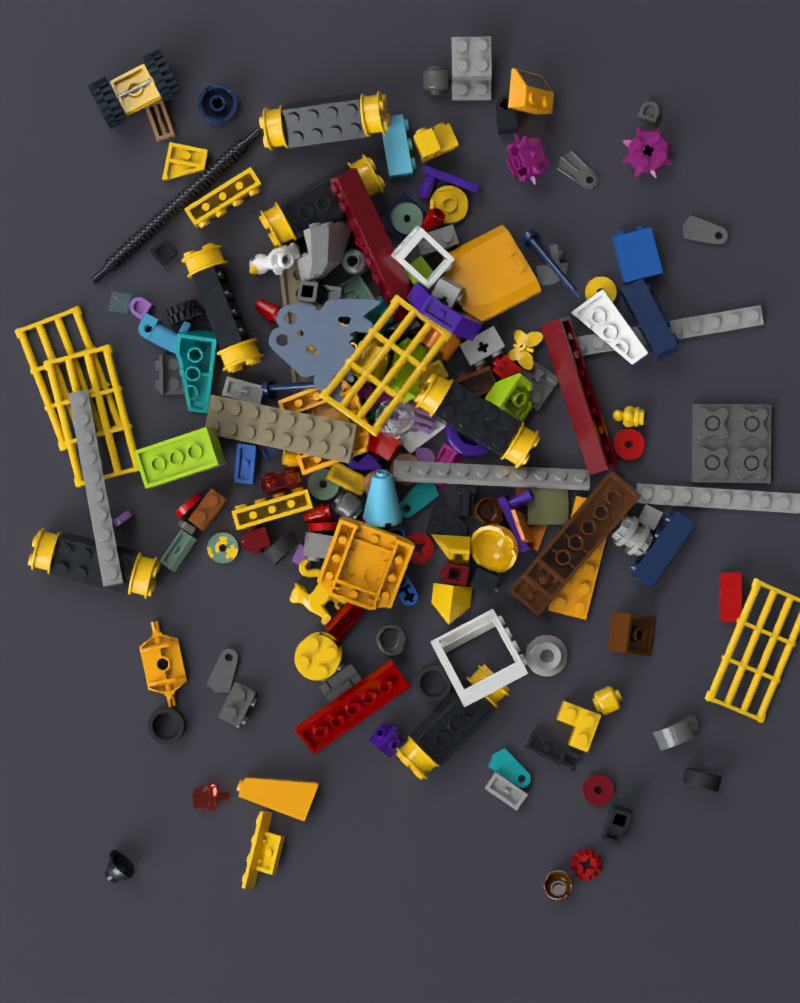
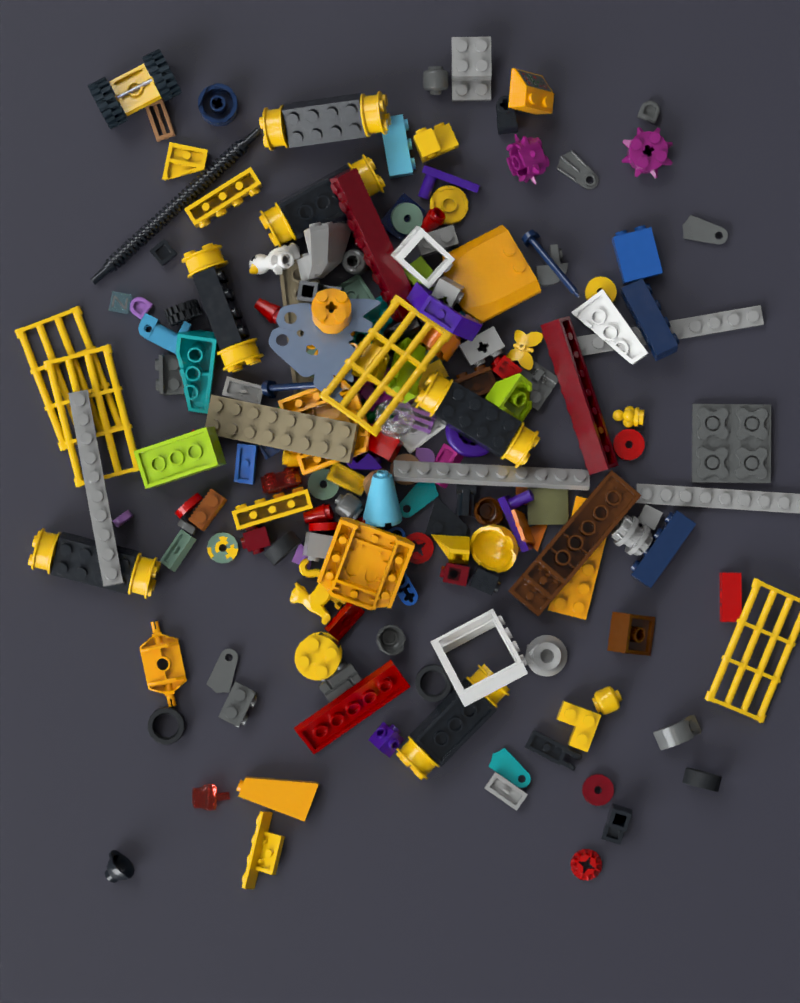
(331, 300): none -> light orange brick
(451, 600): yellow slope -> none
(558, 885): reddish brown hair -> none

